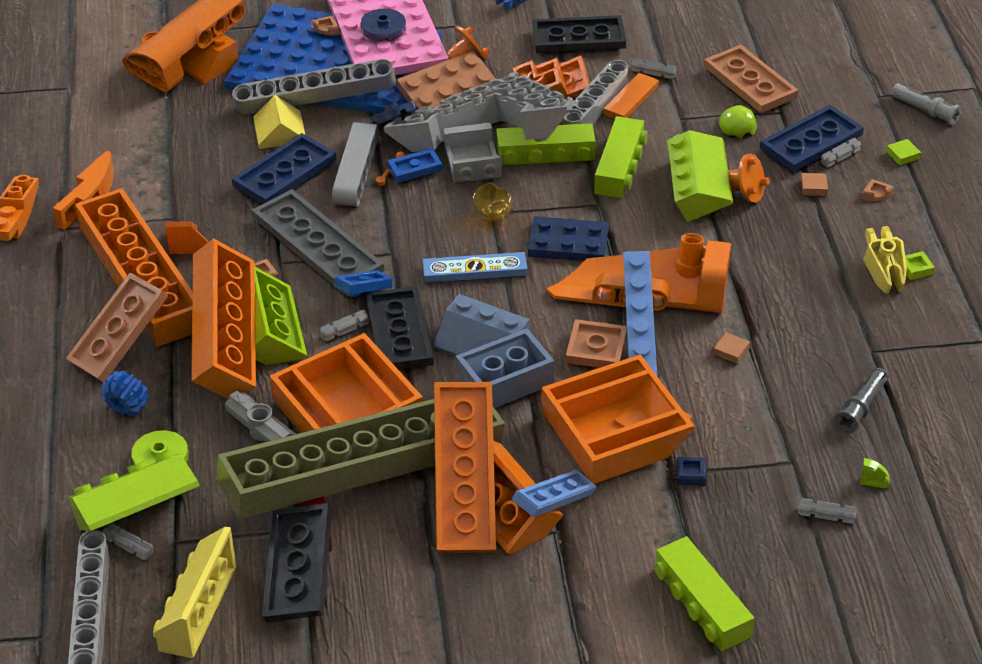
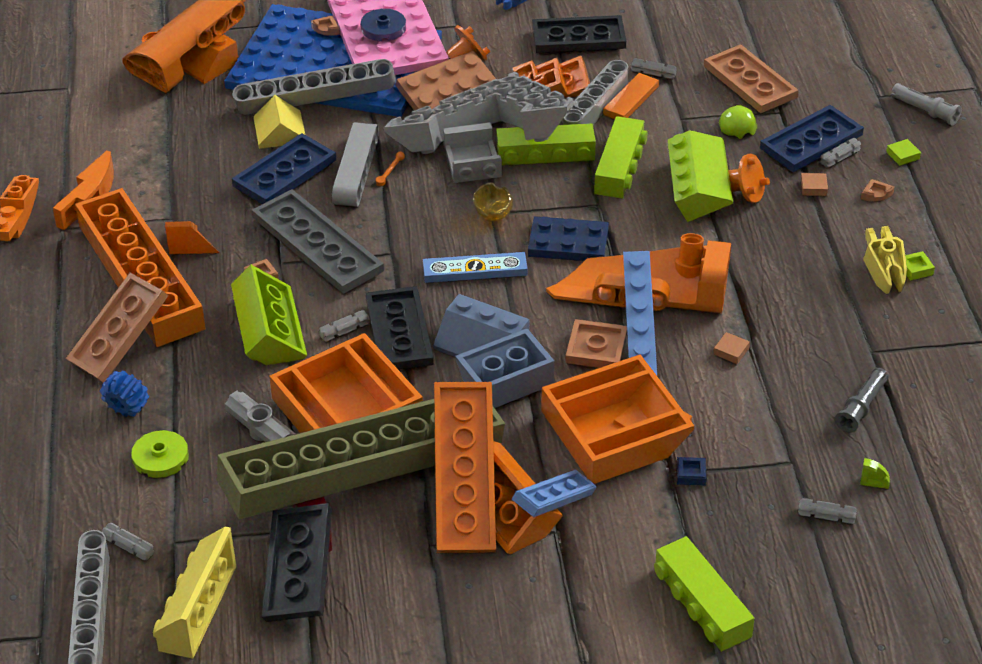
(132, 491): lime slope -> none
(223, 320): orange brick -> none
(363, 282): blue plate -> none
(393, 111): dark blue plate -> none
(414, 165): blue plate -> none

